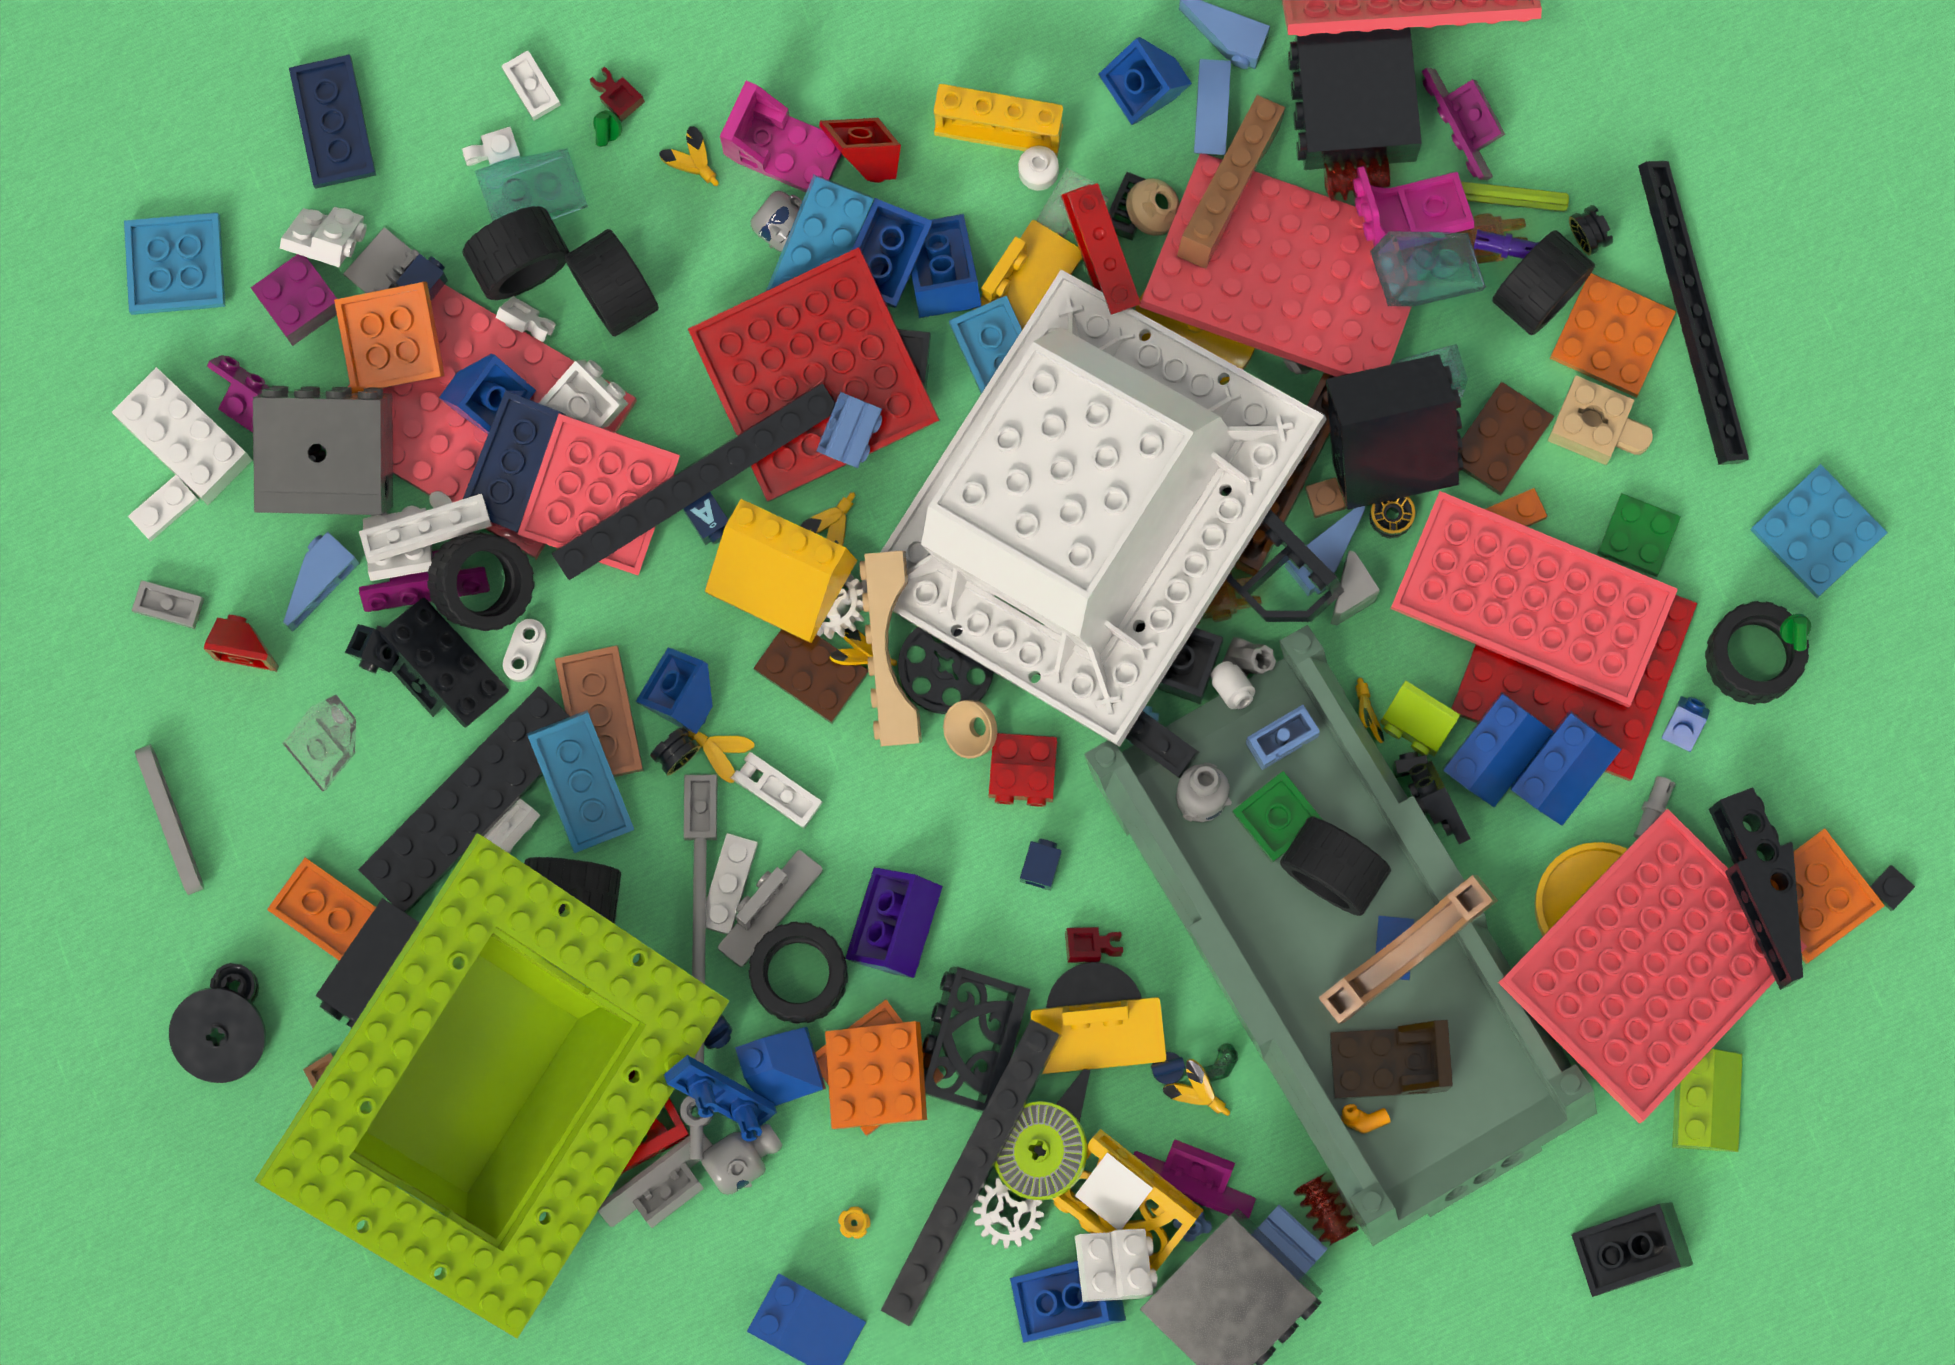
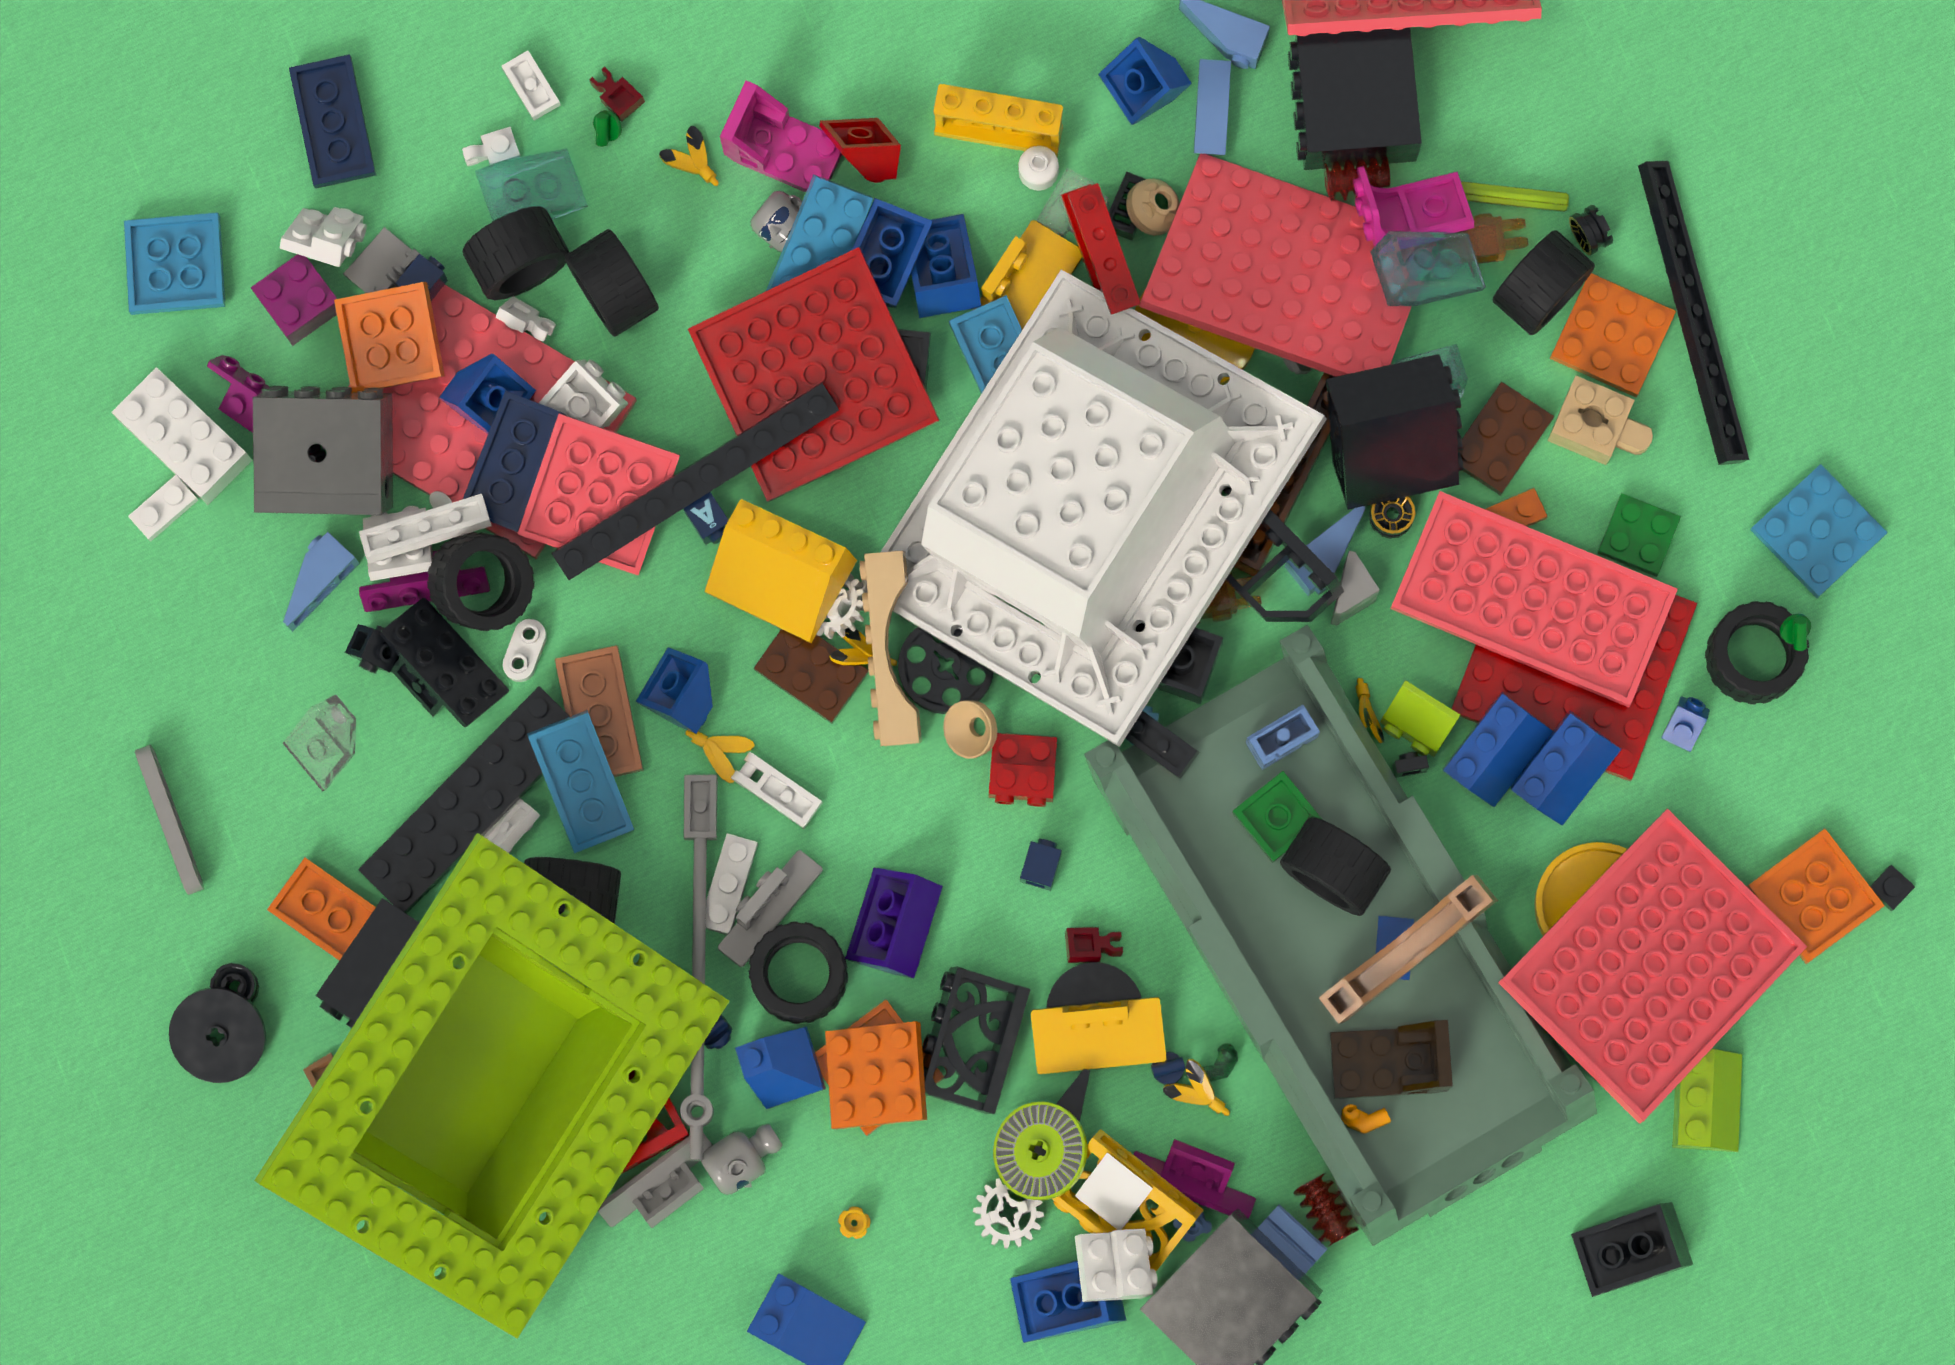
(167, 604): light grey plate -> none
(238, 643): red slope -> none
(675, 751): black wheel -> none
(721, 1095): blue plate -> none
(833, 519): yellow piece -> none
(850, 430): medium blue brick -> none
(971, 1172): black plate -> none
(1202, 793): light grey piece -> none
(1230, 180): medium nougat arch -> none
(1232, 685): white brick -> none
(1250, 657): light grey piece -> none
(1325, 497): medium nougat plate -> none
(1435, 800): black plate -> none
(1469, 118): magenta bracket -> none
(1503, 244): dark purple pin -> none
(1656, 803): light grey pin -> none
(1769, 911): black brick -> none

